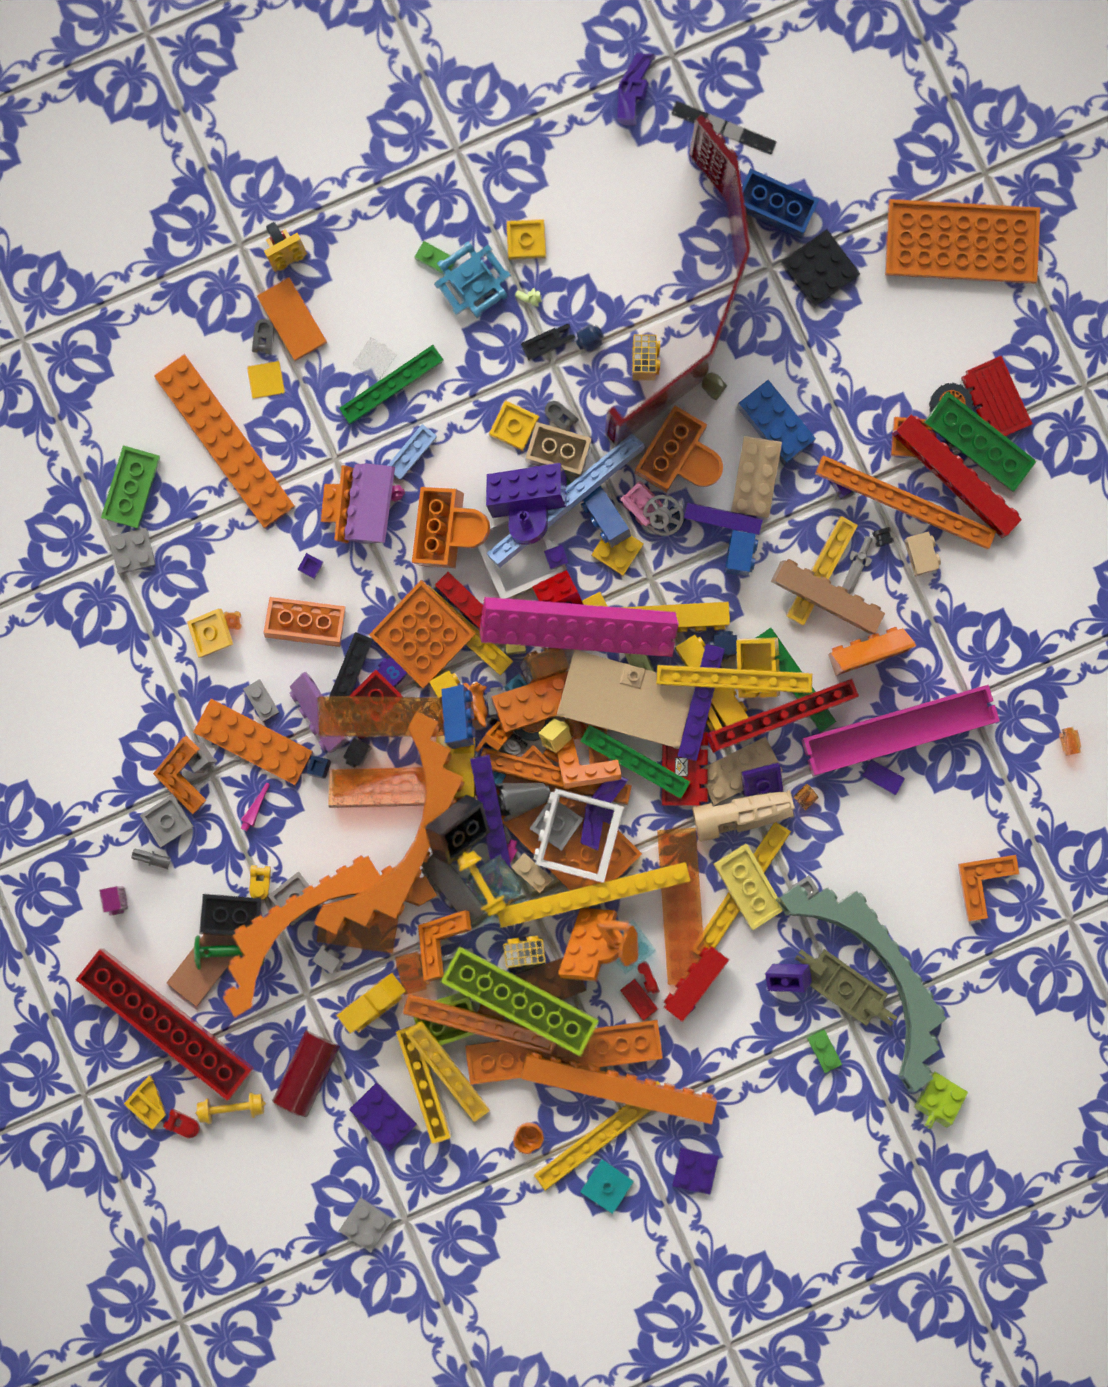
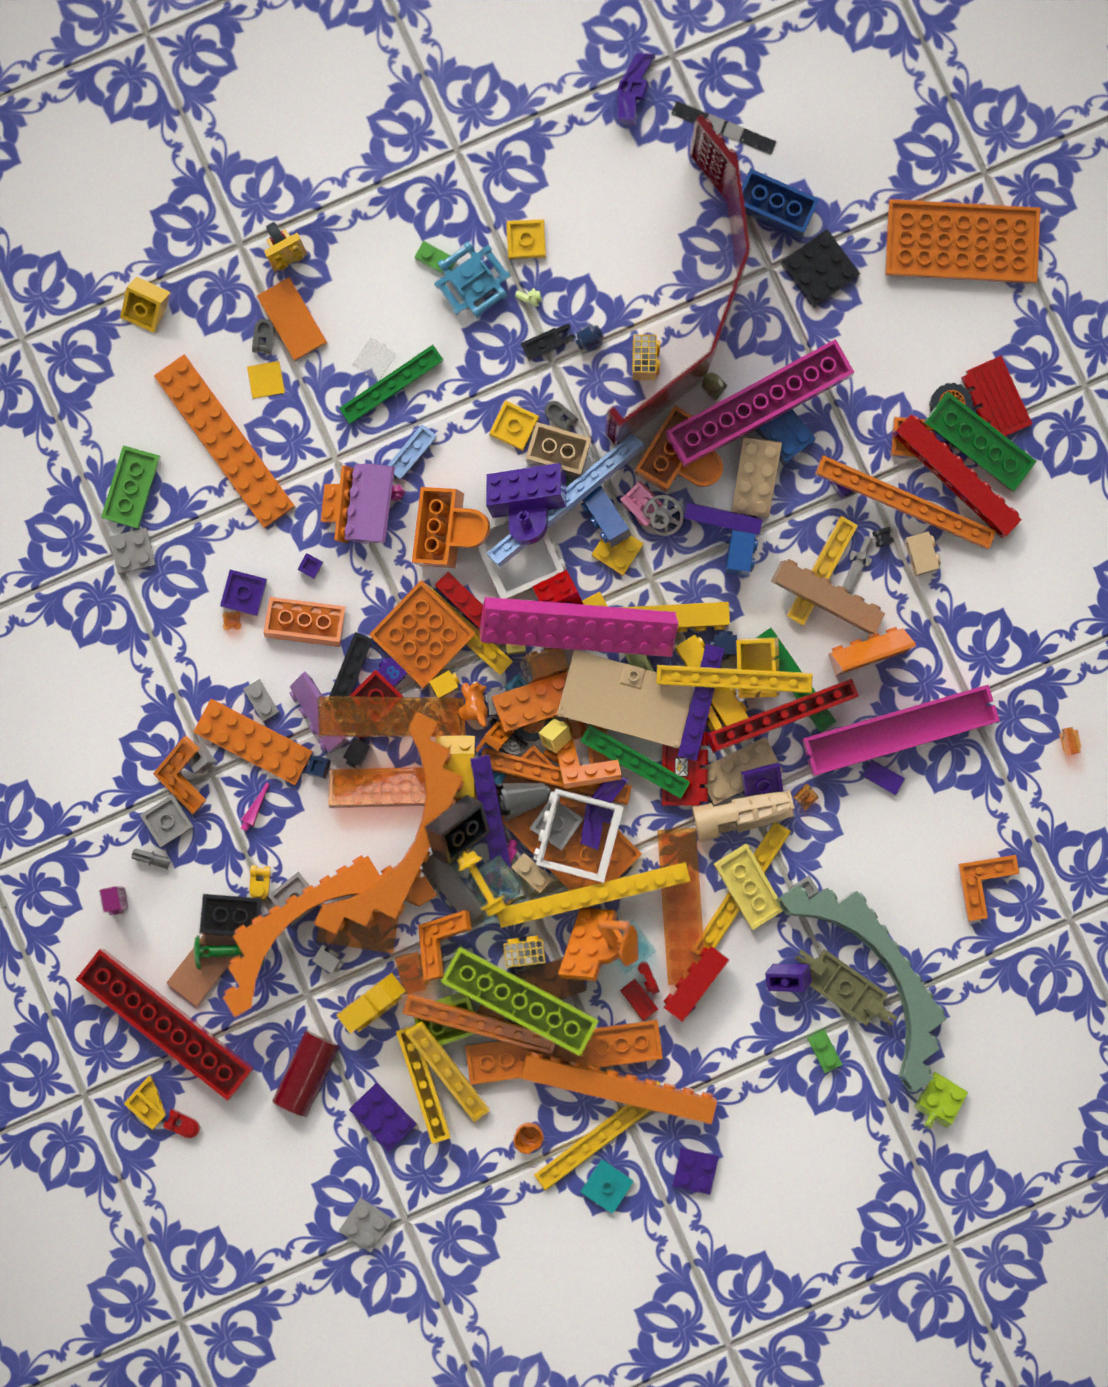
(144, 304): none -> yellow slope
(210, 633): yellow plate -> none
(243, 592): none -> dark purple plate
(255, 1105): yellow piece -> none
(458, 716): blue brick -> none
(556, 557): dark purple plate -> none
(759, 403): none -> dark pink brick

